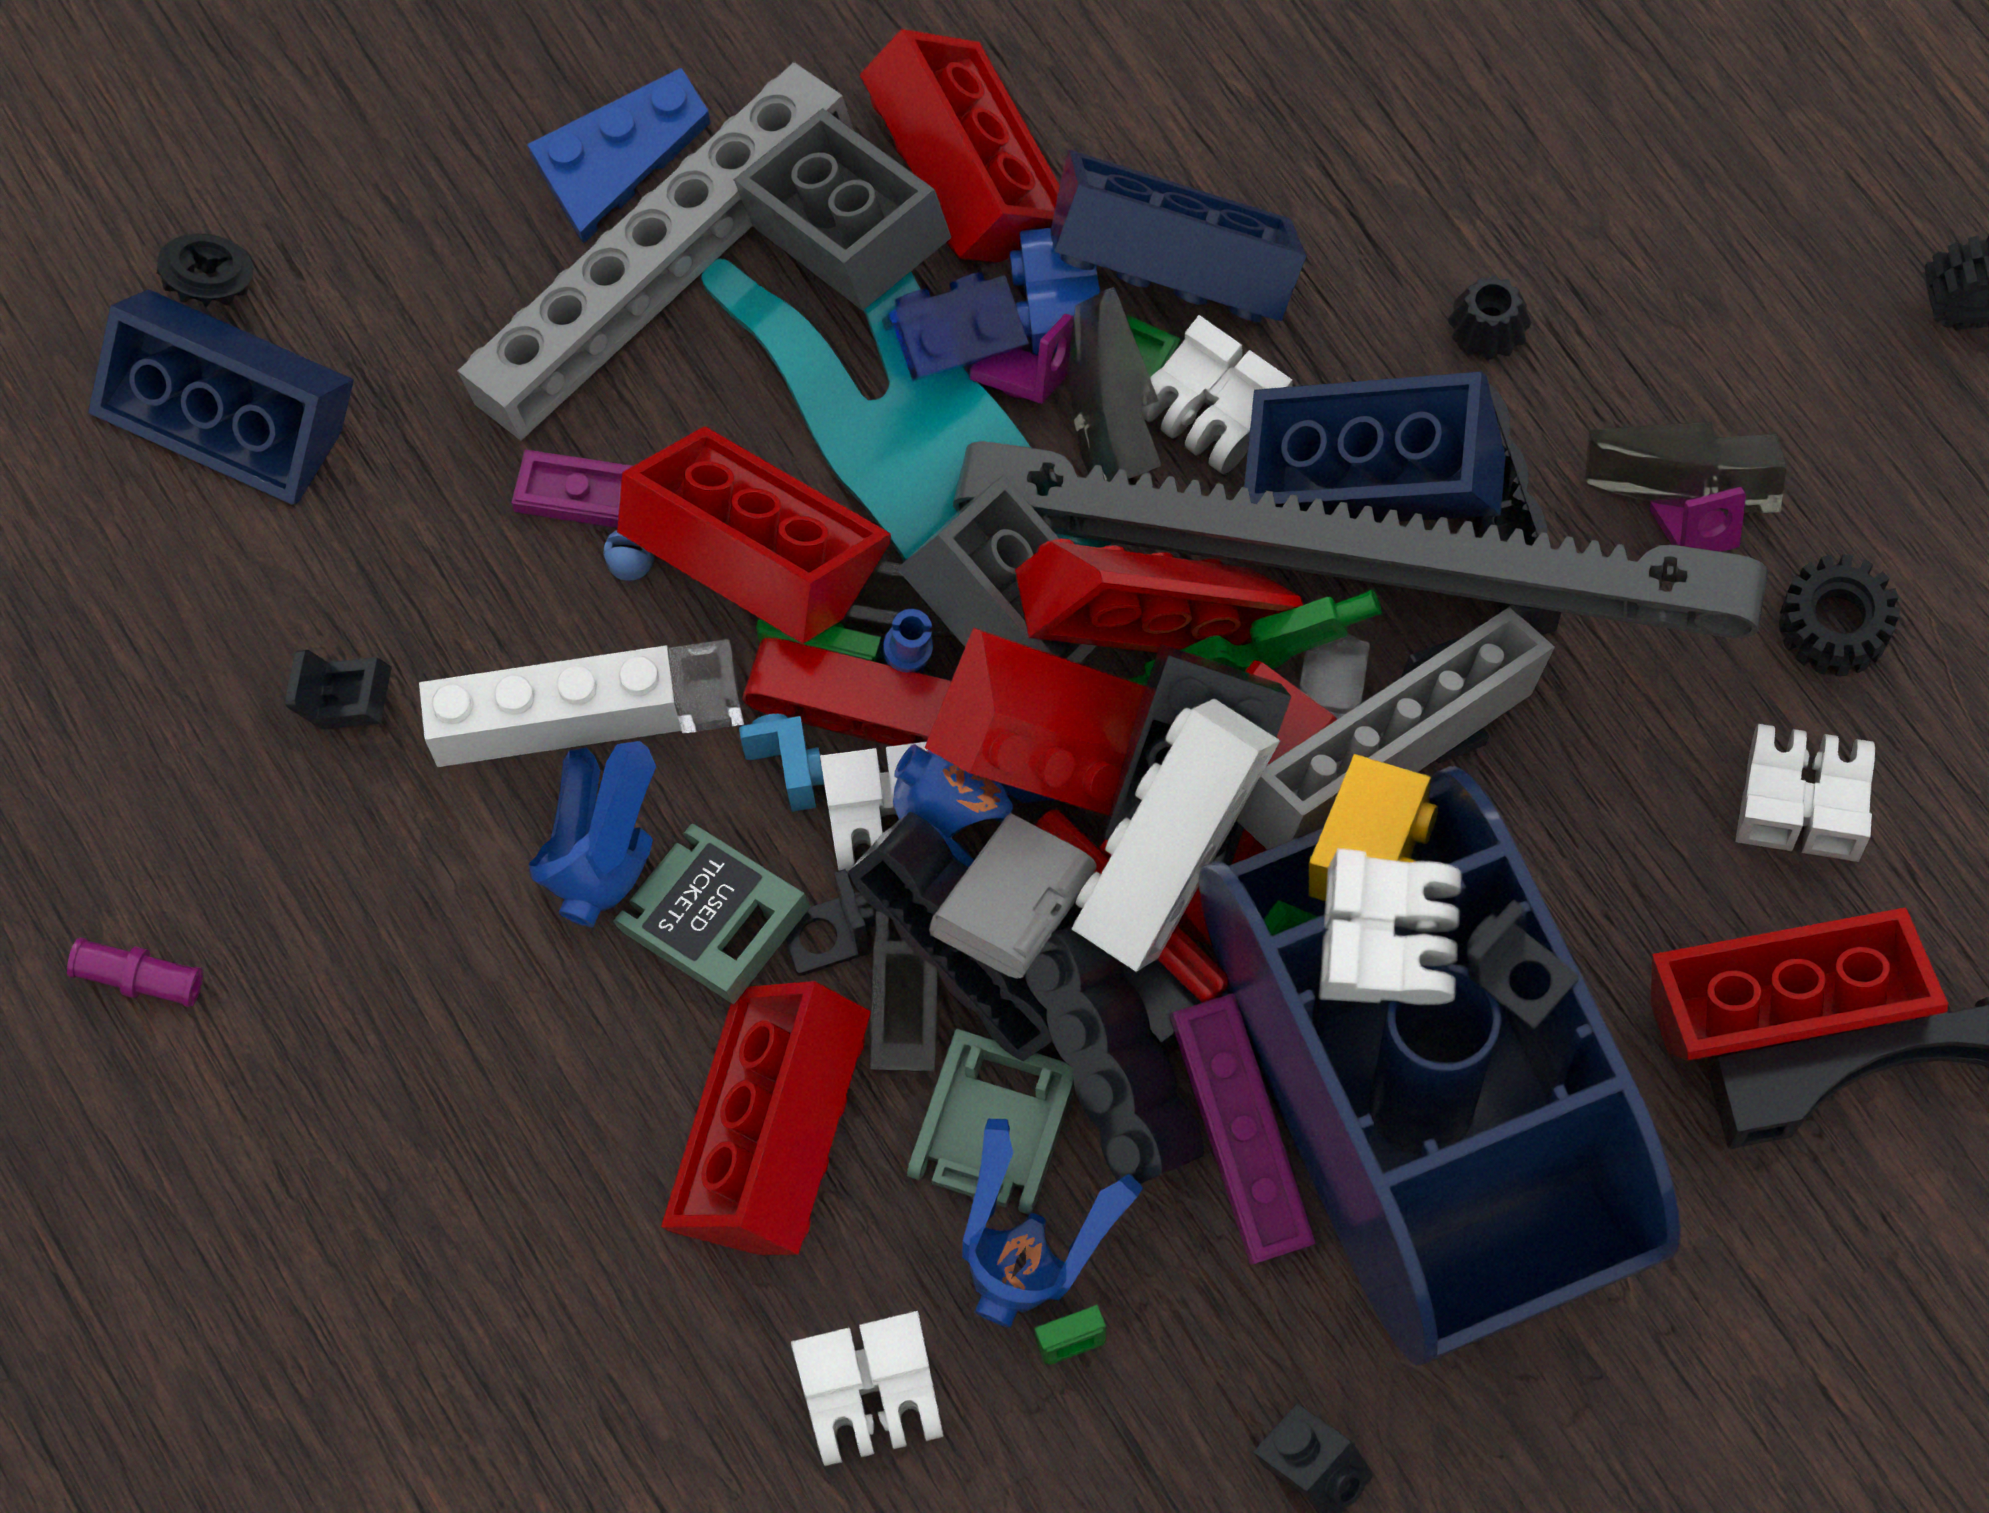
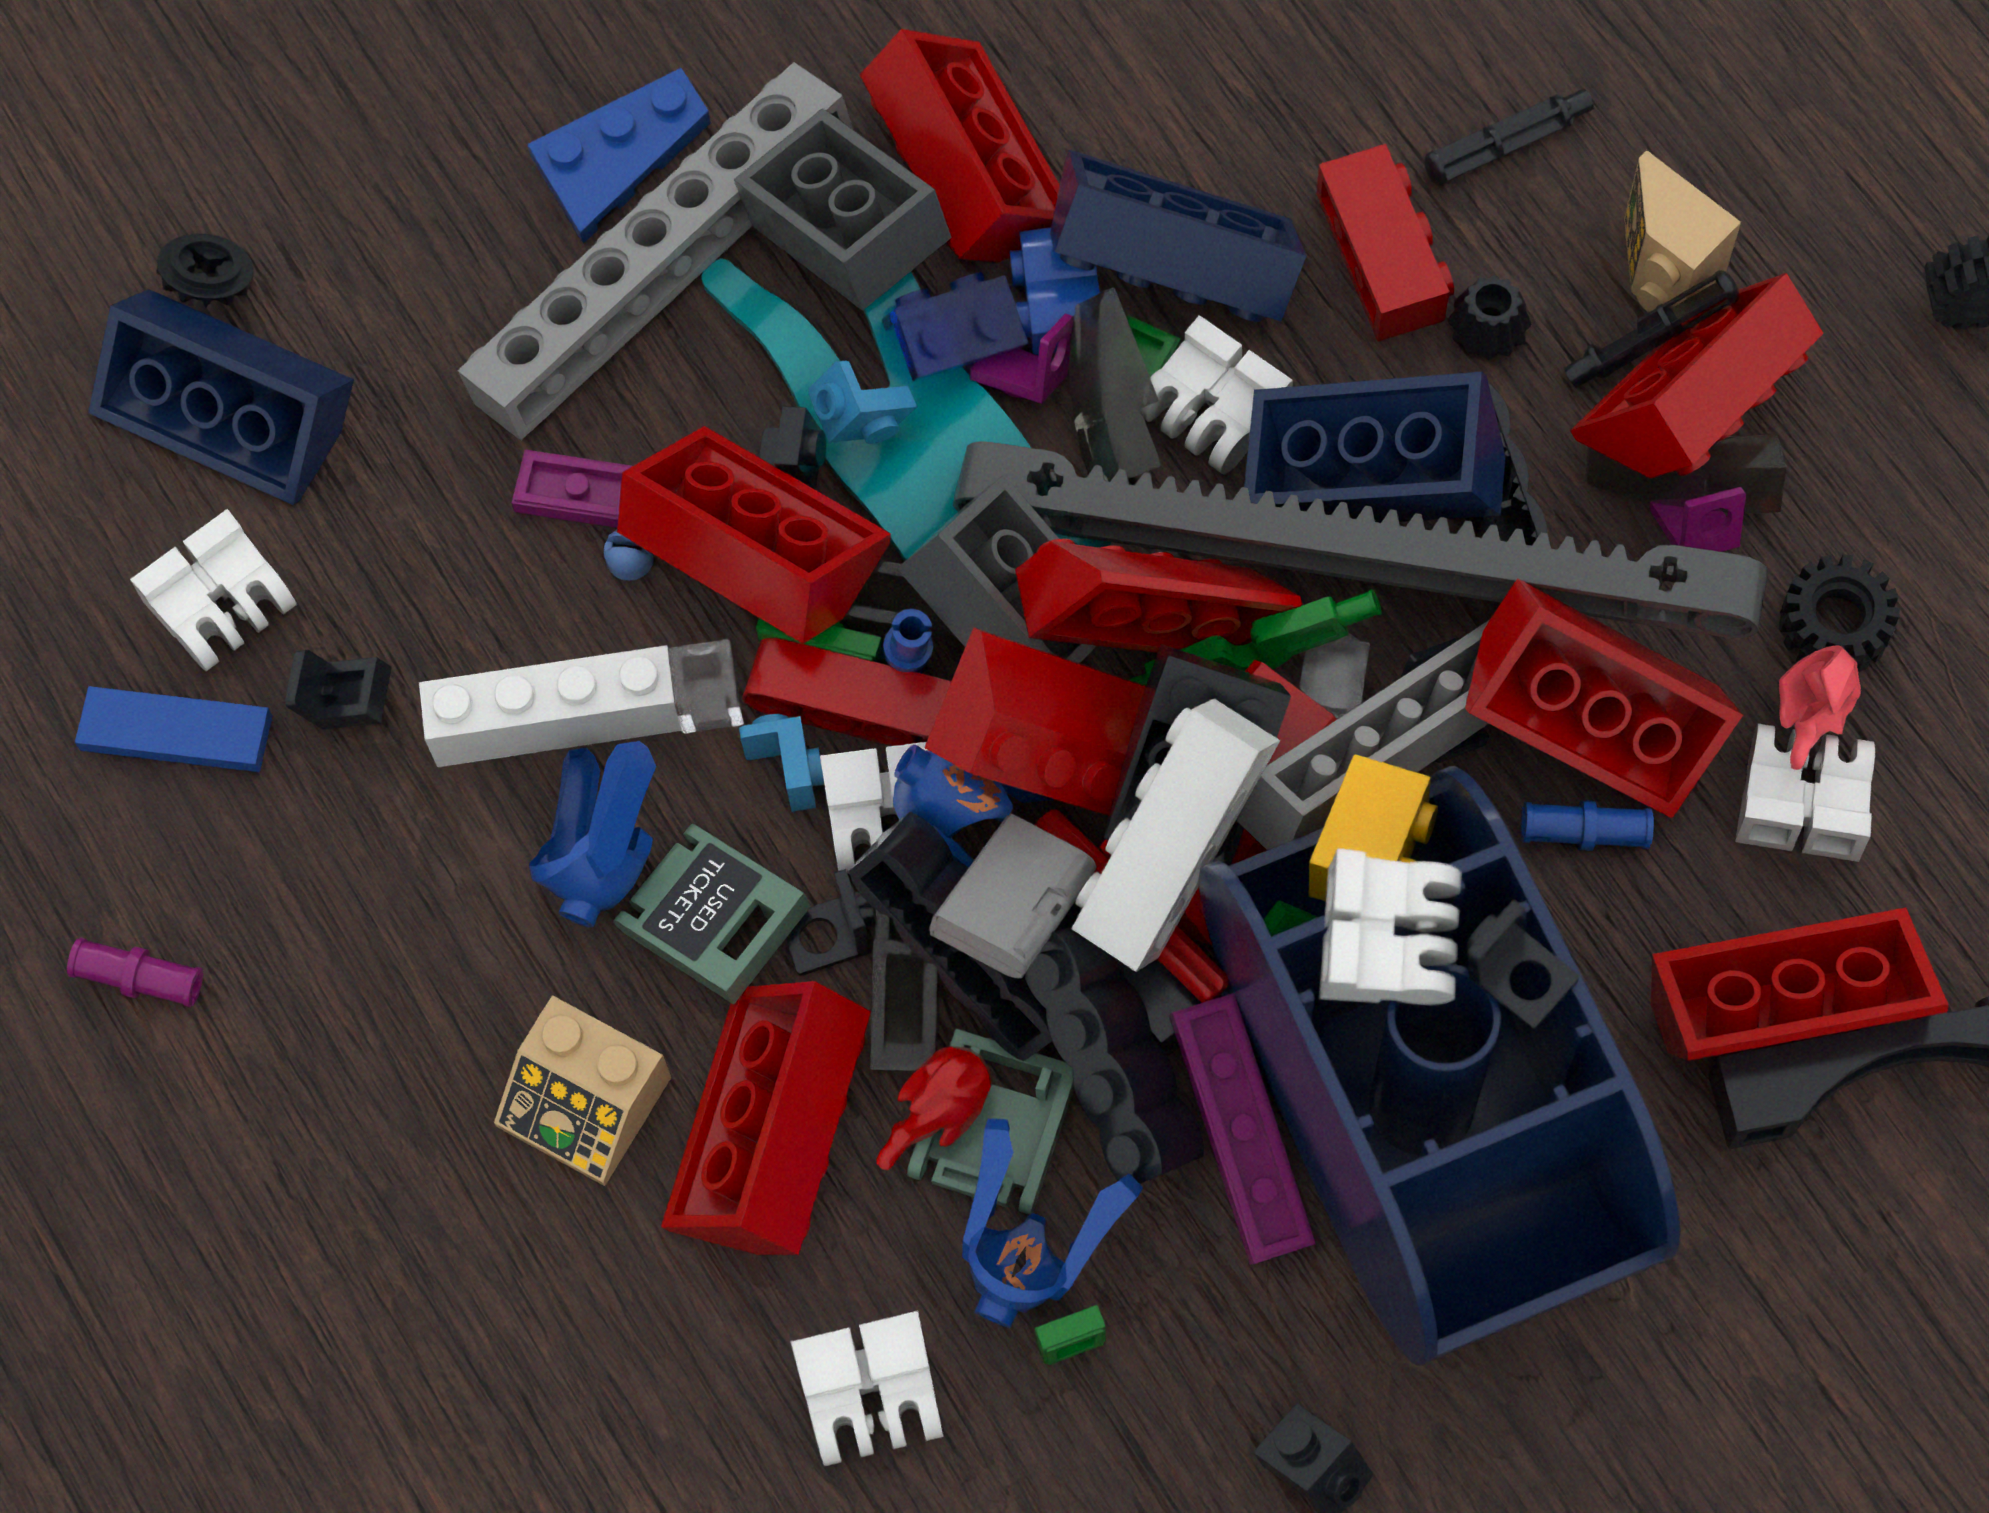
(173, 729): none -> blue tile
(223, 567): none -> white legs
(580, 1090): none -> tan slope
(796, 445): none -> black bracket
(856, 413): none -> dark azure bracket
(944, 1094): none -> red piece
(1384, 242): none -> red brick
(1506, 136): none -> black piece
(1586, 825): none -> blue pin
(1597, 699): none -> red slope
(1654, 329): none -> black piece
(1673, 234): none -> tan slope
(1702, 382): none -> red slope
(1817, 697): none -> coral piece

